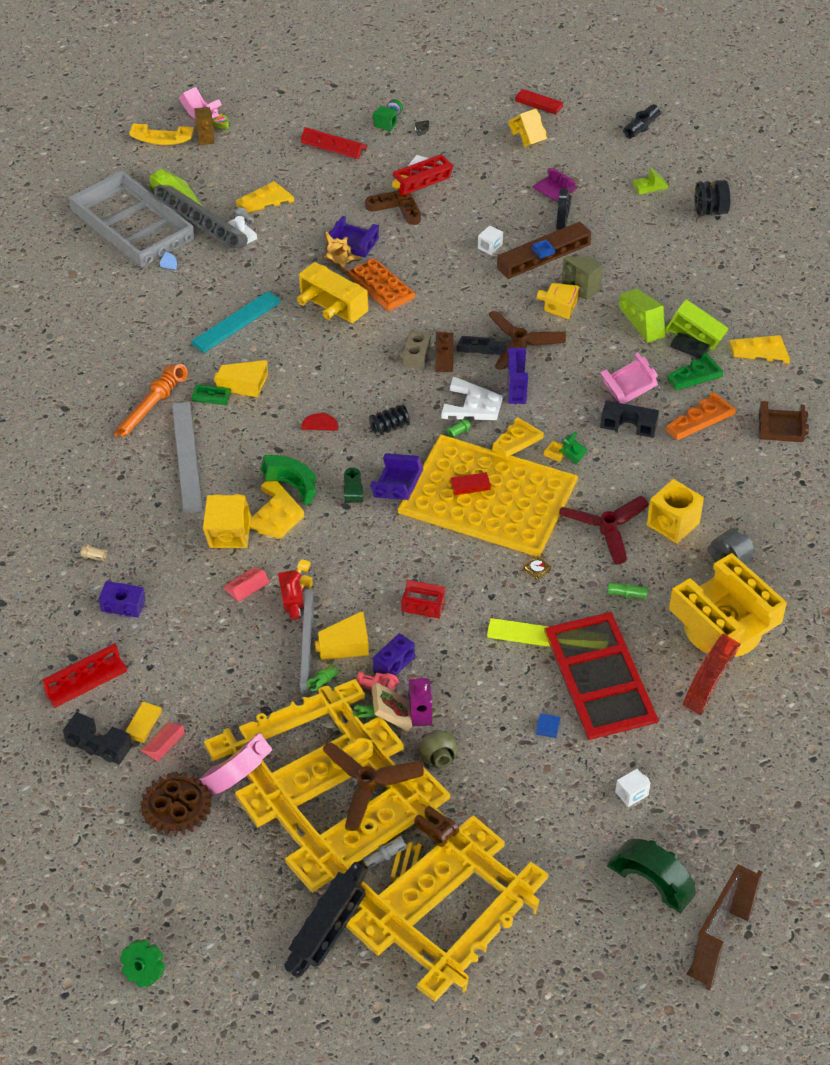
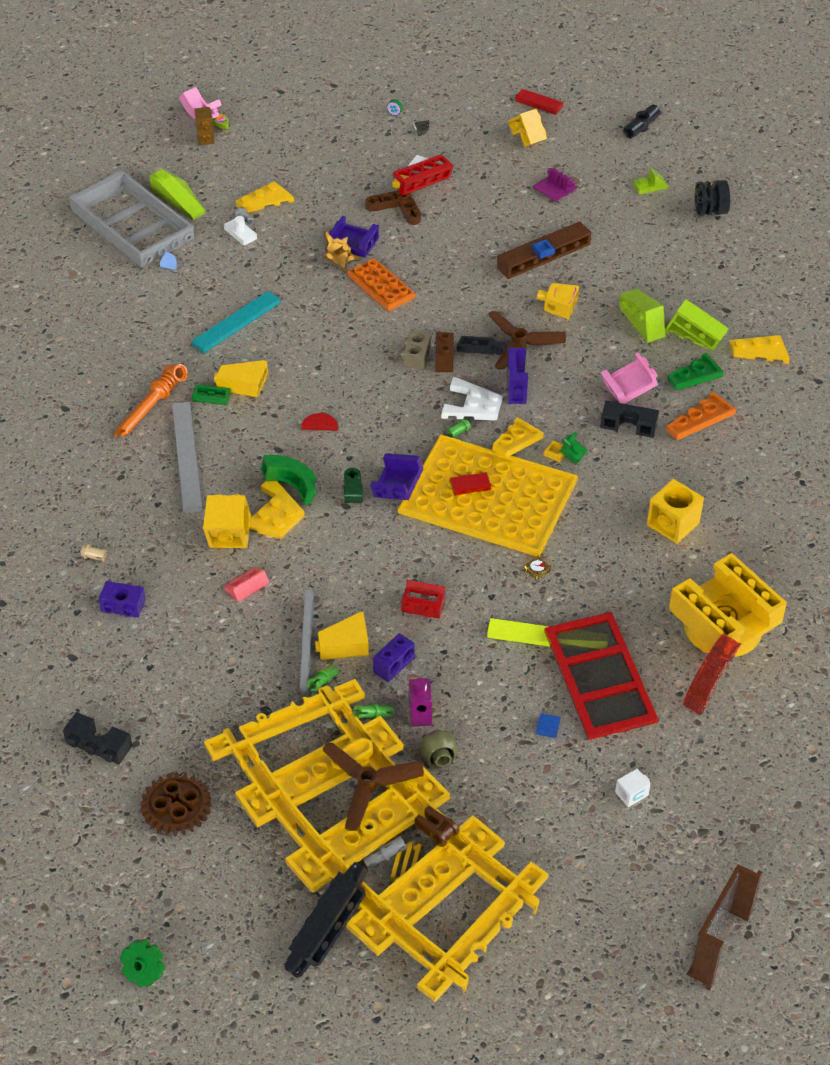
(84, 678): red fence -> none
(143, 721): yellow tile -> none
(161, 137): yellow slope -> none
(164, 740): coral slope -> none
(207, 217): dark grey beam -> none
(236, 767): bright pink arch -> none
(292, 589): red torso -> none
(332, 143): red fence -> none
(333, 293): yellow piece -> none
(366, 681): coral connector -> none
(385, 118): green brick -> none
(389, 419): black piece -> none
(391, 706): tan tile -> none
(490, 240): white brick -> none
(563, 208): black beam -> none
(584, 273): olive slope -> none
(608, 524): dark red piece -> none
(627, 590): bright green pin -> none
(658, 867): dark green brick -> none
(689, 345): black tile -> none
(734, 543): dark grey brick -> none
(782, 424): reddish brown panel -> none

